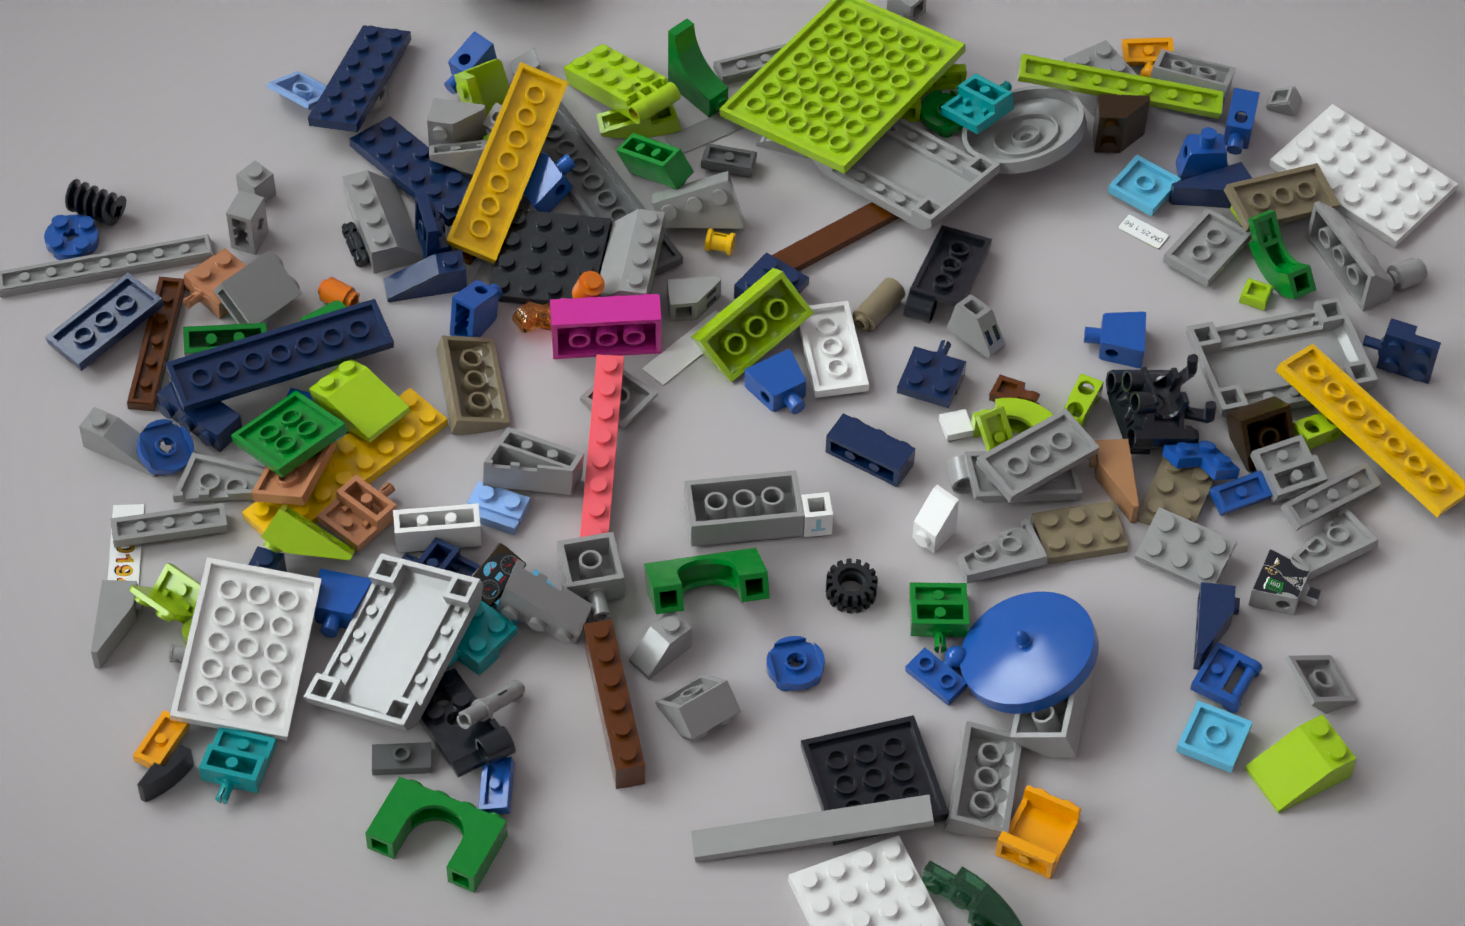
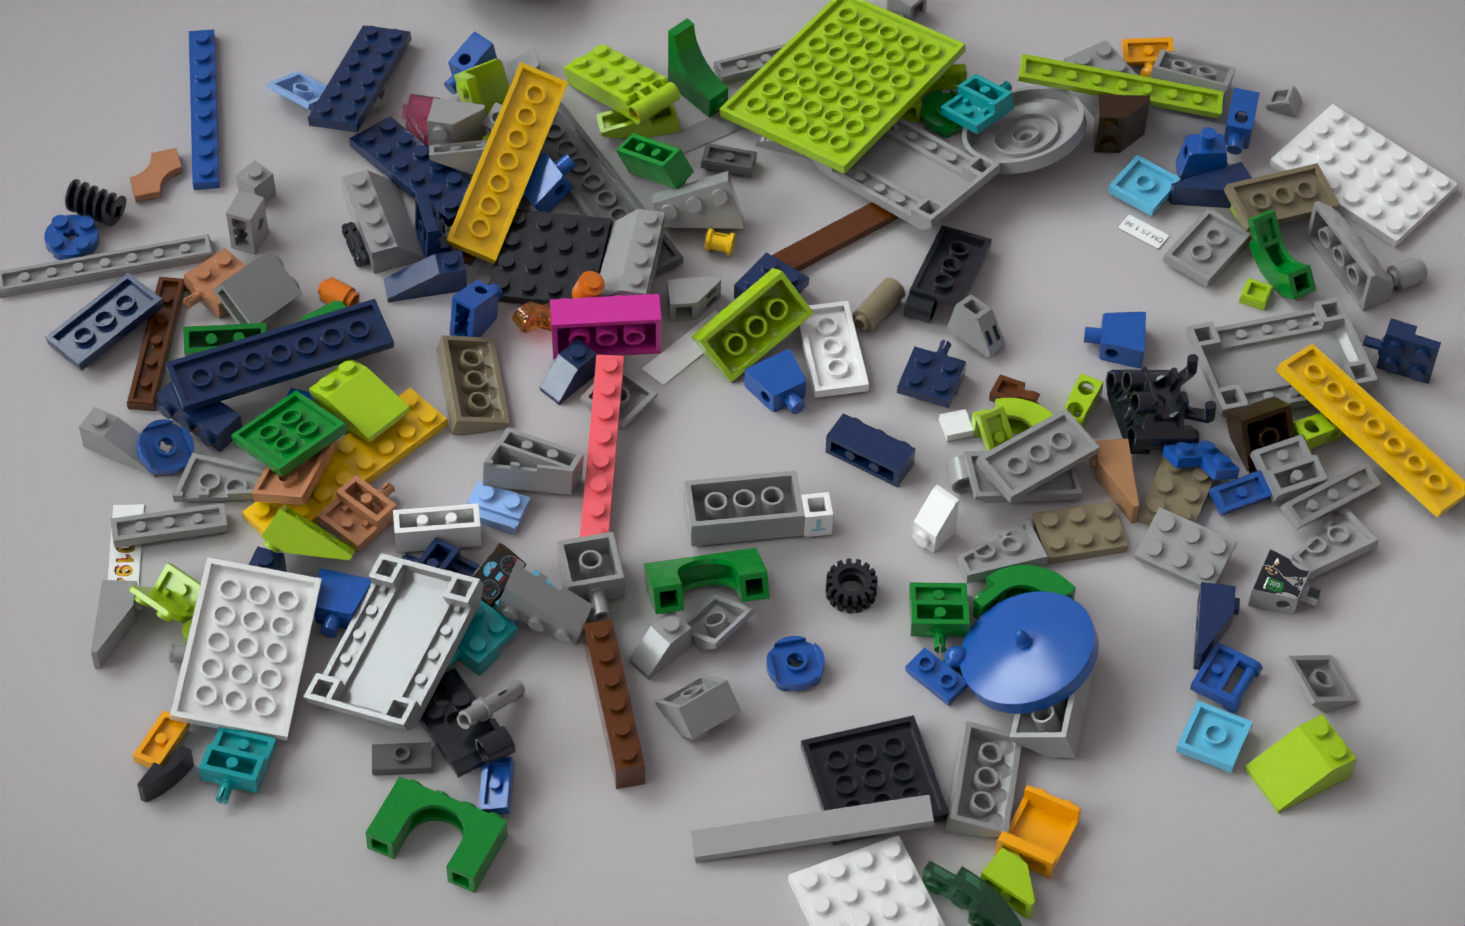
(161, 168): none -> nougat tile
(204, 110): none -> blue plate
(416, 115): none -> clear pink slope
(569, 372): none -> dark blue slope
(716, 622): none -> light grey slope
(1011, 879): none -> lime slope
(1019, 580): none -> green arch

